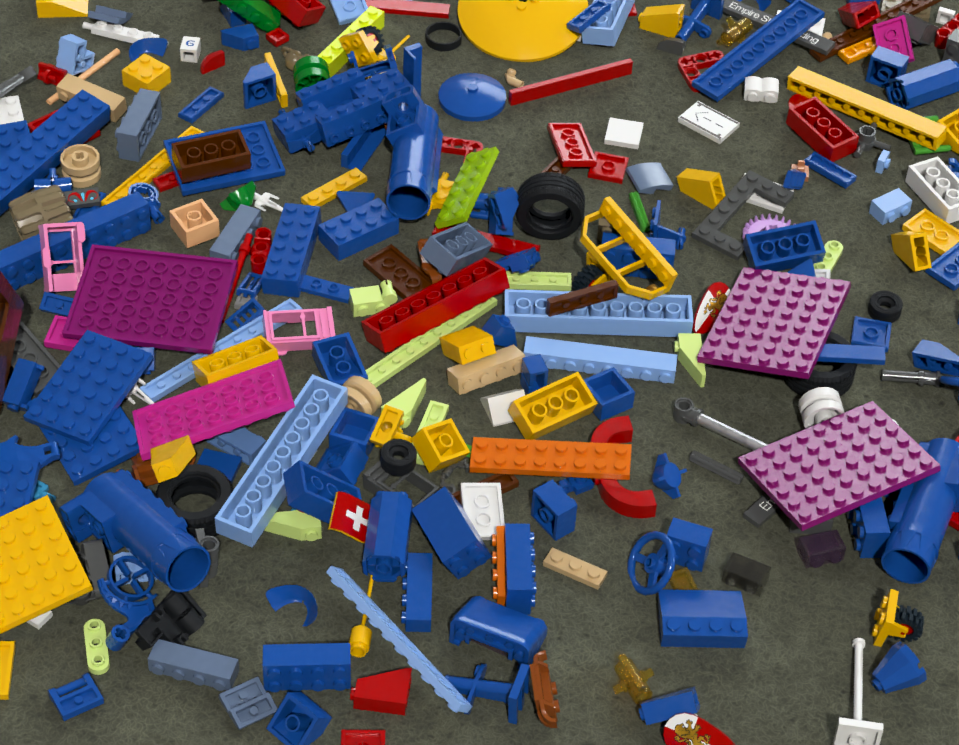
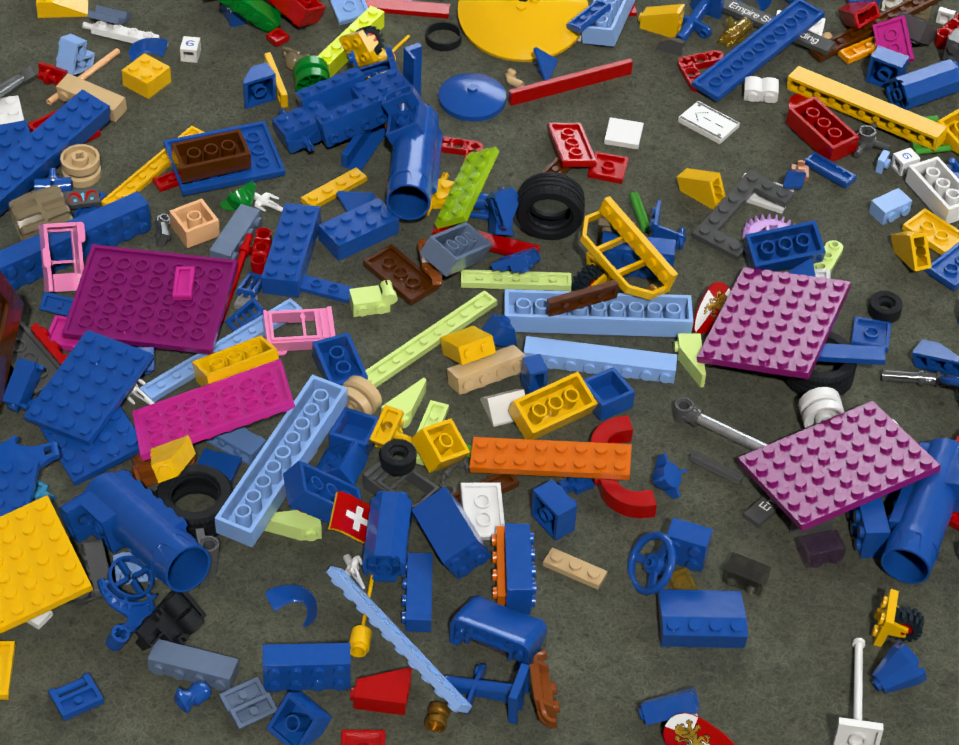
(51, 346): none -> red plate
(96, 652): yellowish green plate -> none
(138, 125): sand blue brick -> none
(153, 194): blue pin -> none
(162, 234): none -> dark grey plate
(183, 283): none -> dark pink tile
(195, 695): none -> blue animal
(200, 105): blue tile -> none
(212, 61): red brick -> none
(240, 37): blue slope -> none
(353, 568): none -> white piece
(435, 305): red brick -> none
(437, 717): none -> pearl gold wheel
(546, 63): none -> blue piece
(632, 680): clear yellow pin -> none
(649, 177): sand blue slope -> none
(903, 159): none -> white brick

